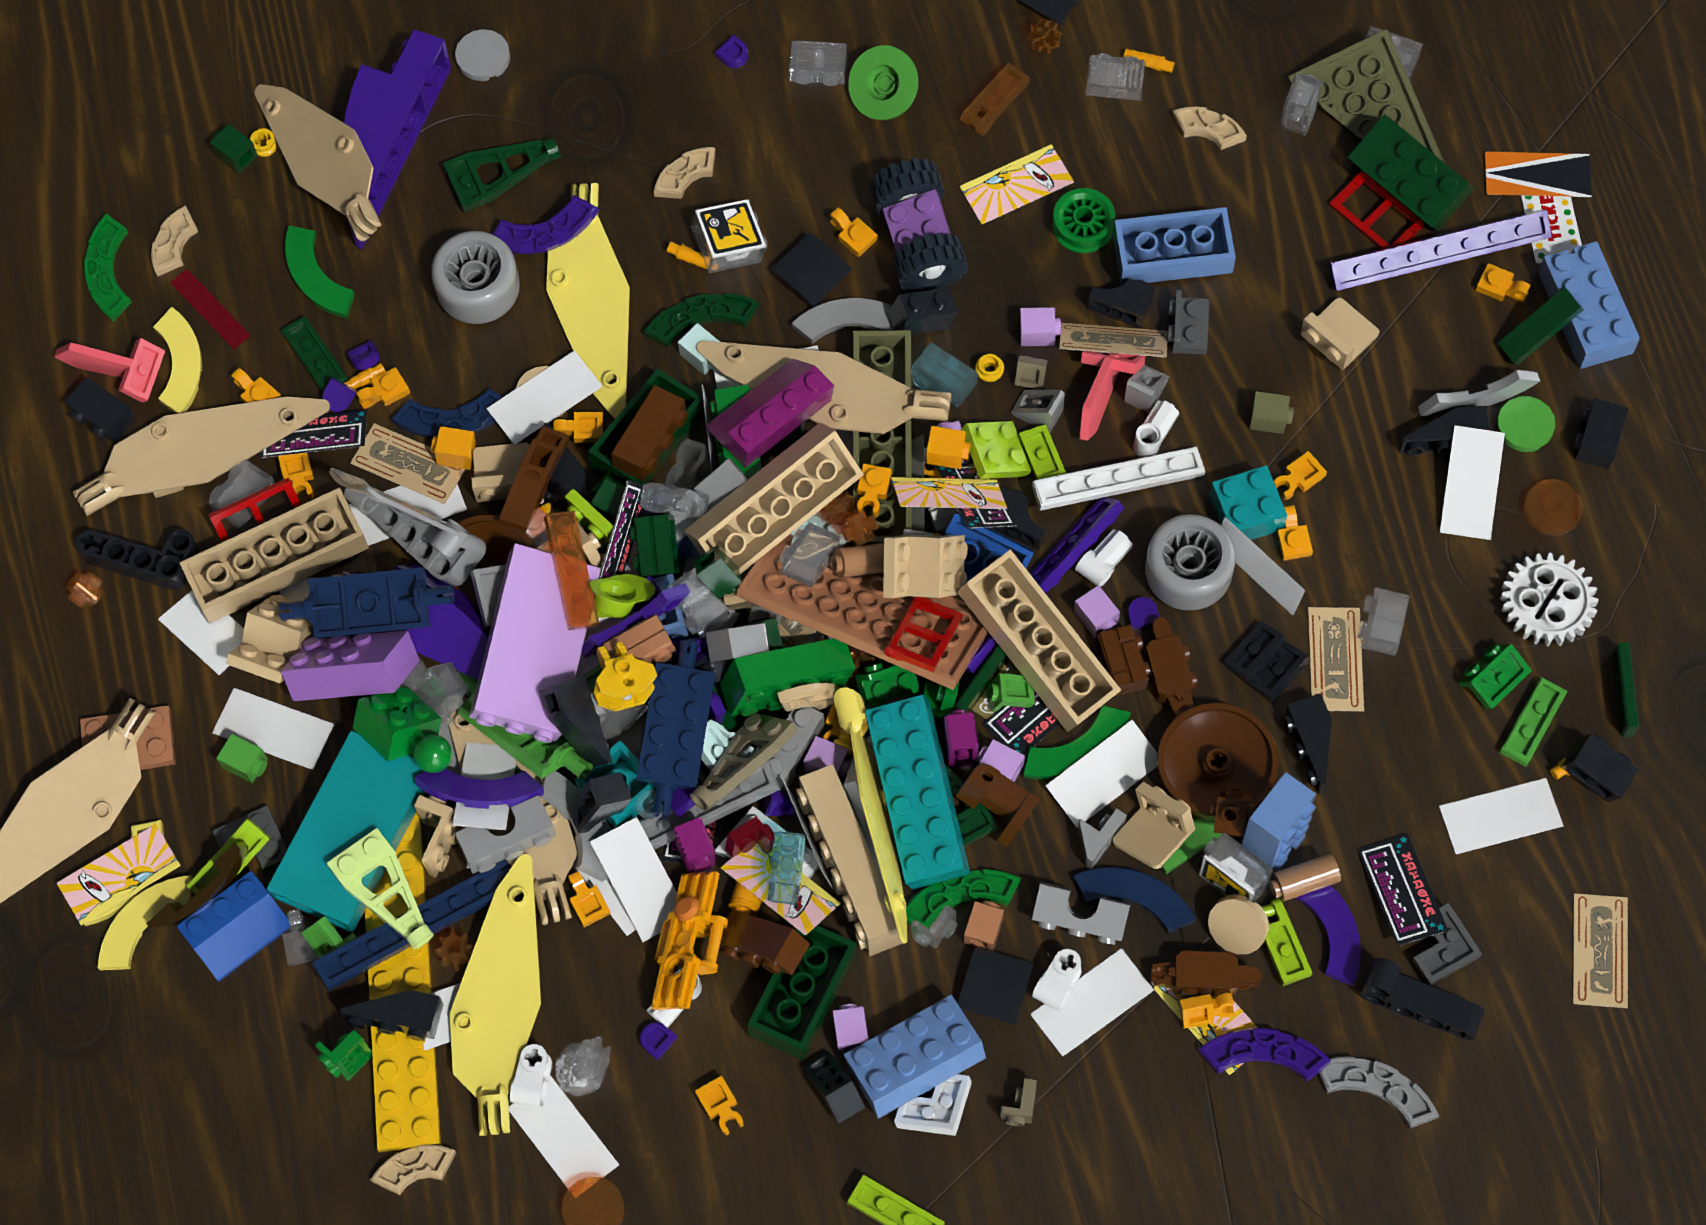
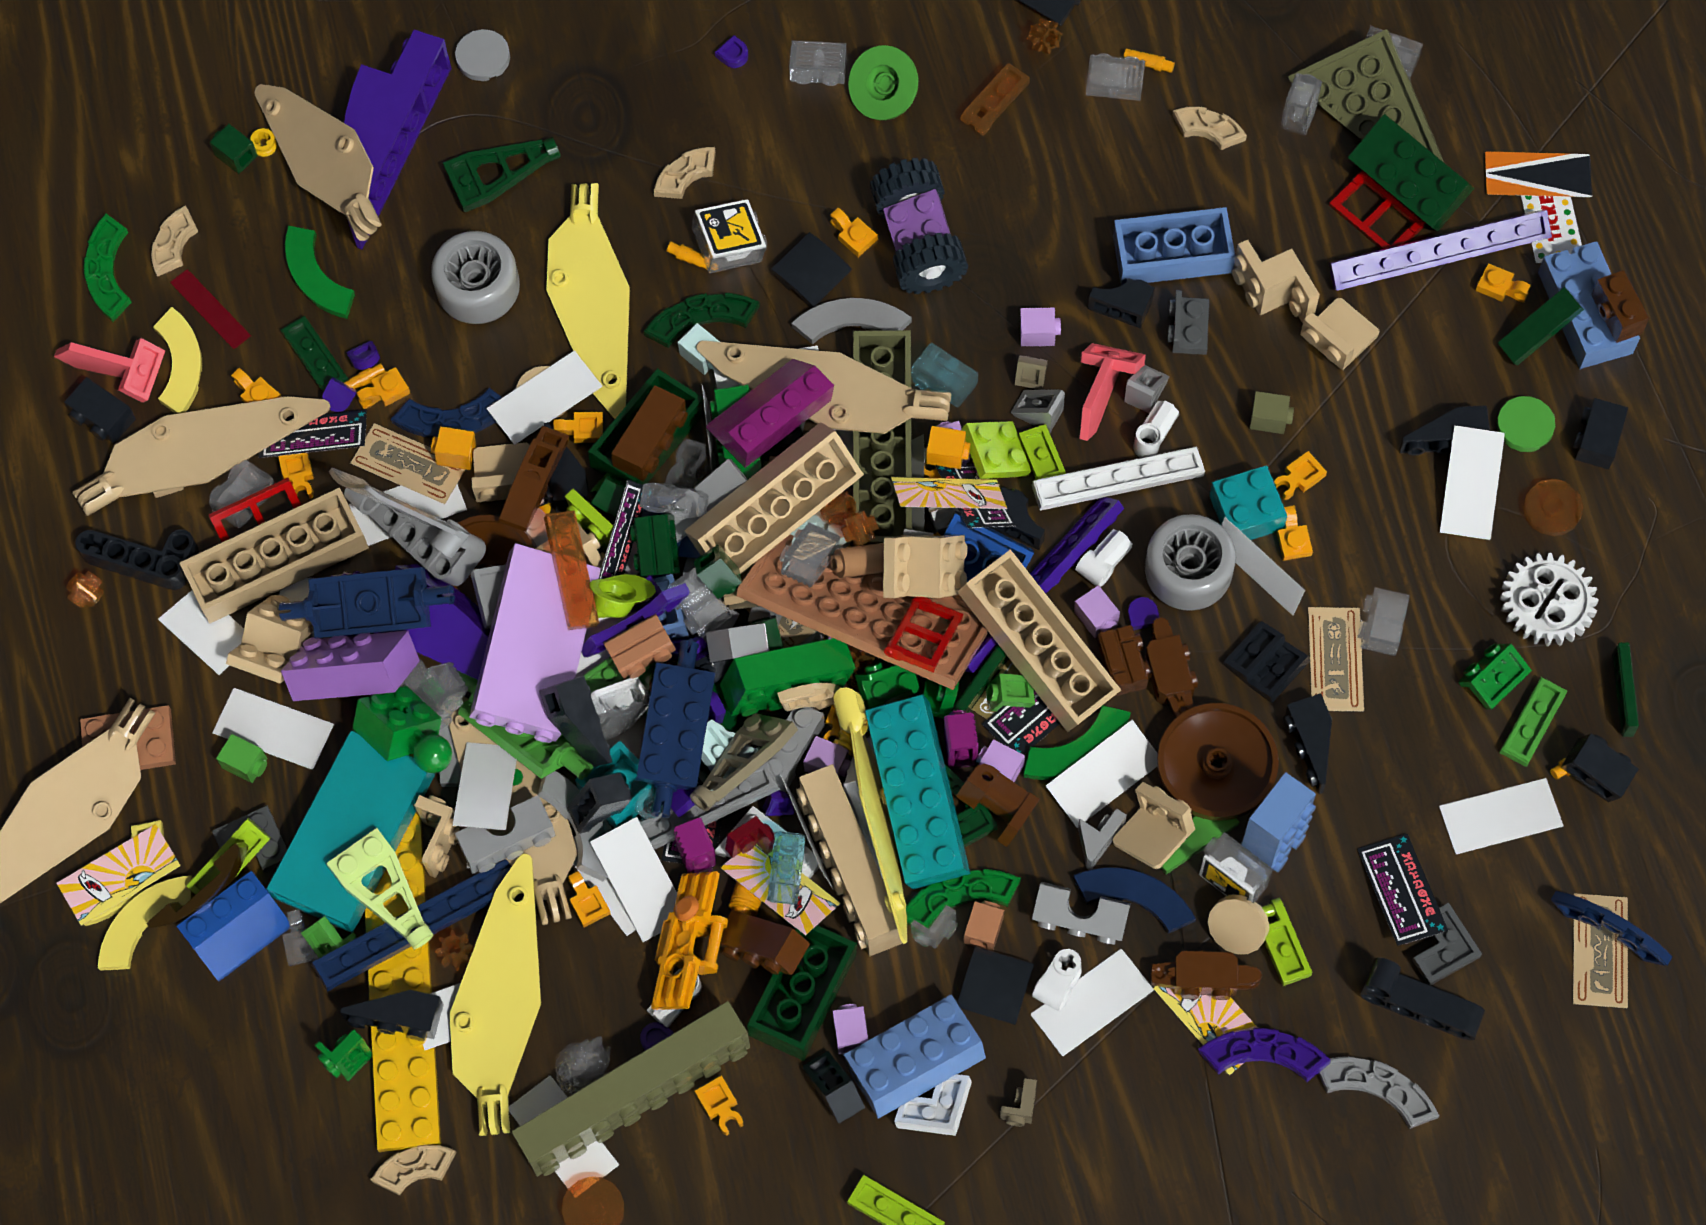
(477, 792): dark purple tile -> none
(531, 1082): white piece -> none
(550, 234): dark purple tile -> none
(621, 678): yellow hinge -> none
(632, 1089): none -> olive brick
(873, 486): light orange plate -> none
(924, 311): black brick -> none
(989, 360): yellow plate -> none
(1016, 184): sticker -> none
(1080, 205): green wheel -> none
(1113, 339): tan sticker -> none
(1203, 1009): light orange plate -> none
(1227, 820): reddish brown brick -> none
(1274, 281): none -> tan bracket
(1305, 877): medium nougat brick -> none
(1340, 930): dark purple tile -> none
(1496, 392): light grey tile -> none
(1620, 306): none -> reddish brown brick
(1629, 934): none -> dark blue tile

